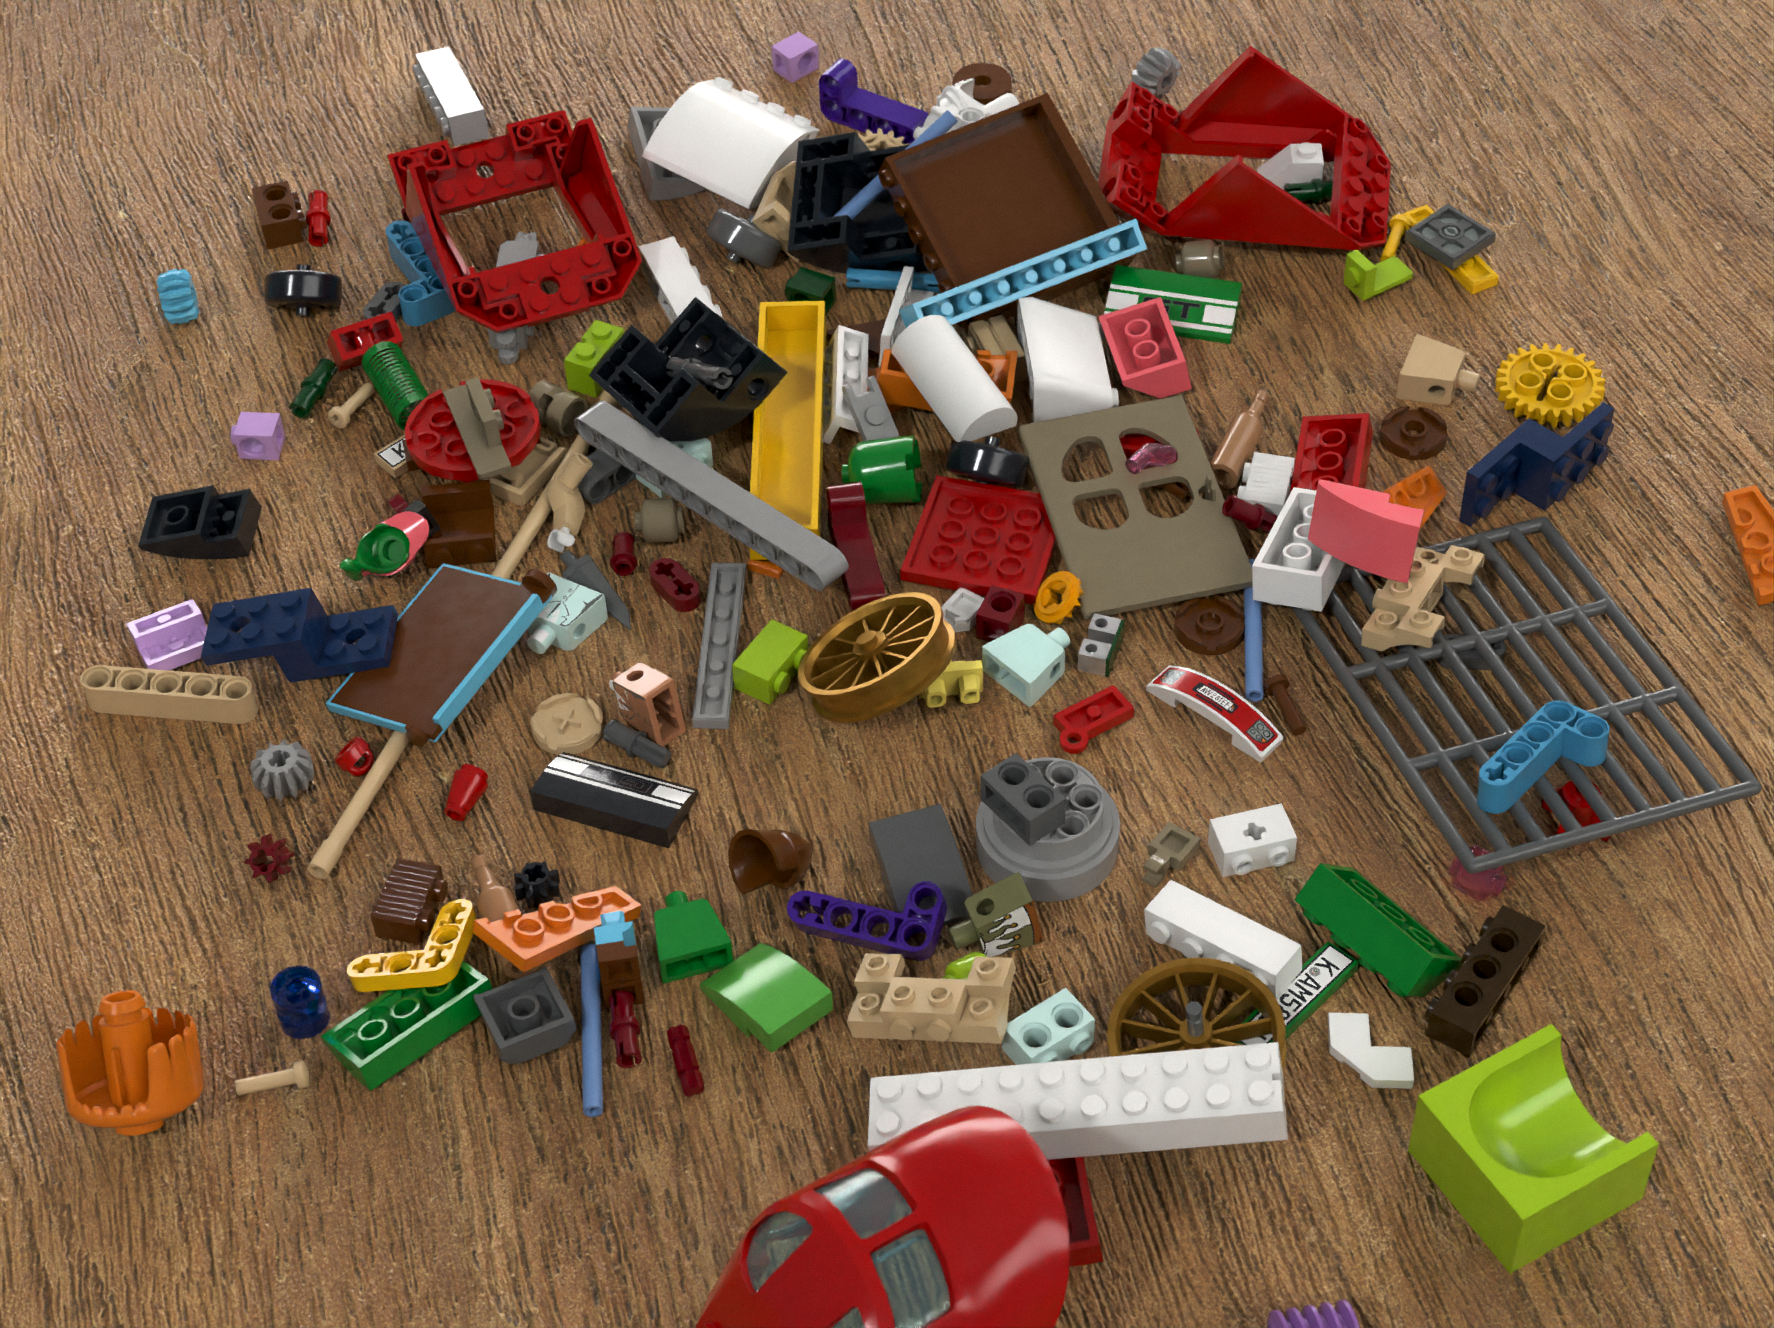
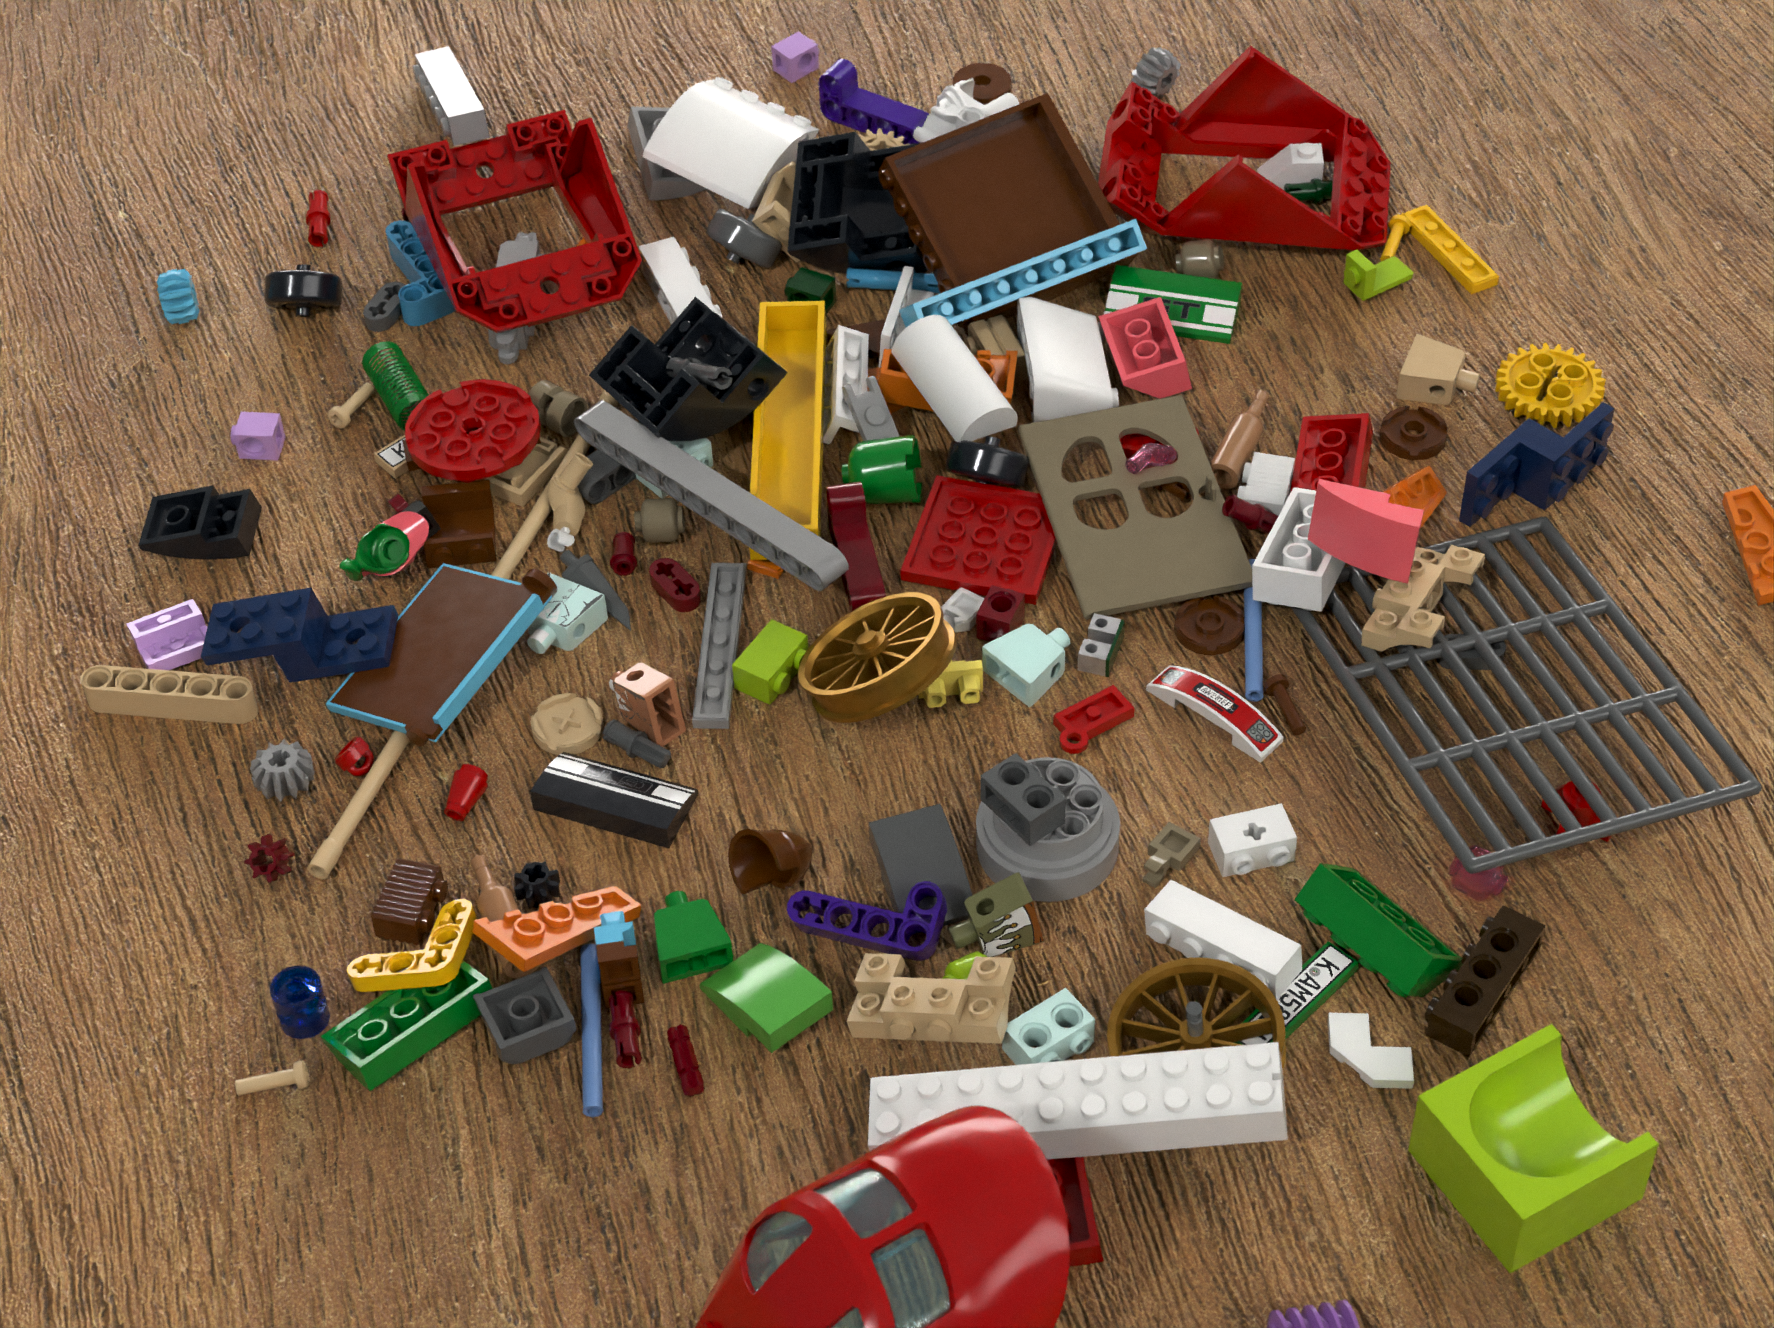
(130, 1067): orange piece -> none
(279, 214): reddish brown brick -> none
(313, 388): dark green pin -> none
(352, 341): red brick -> none
(479, 427): dark tan bracket -> none
(587, 355): lime piece -> none
(874, 188): medium blue piece -> none
(1047, 604): light orange gear -> none
(1450, 236): dark grey piece -> none
(1549, 734): dark azure beam -> none

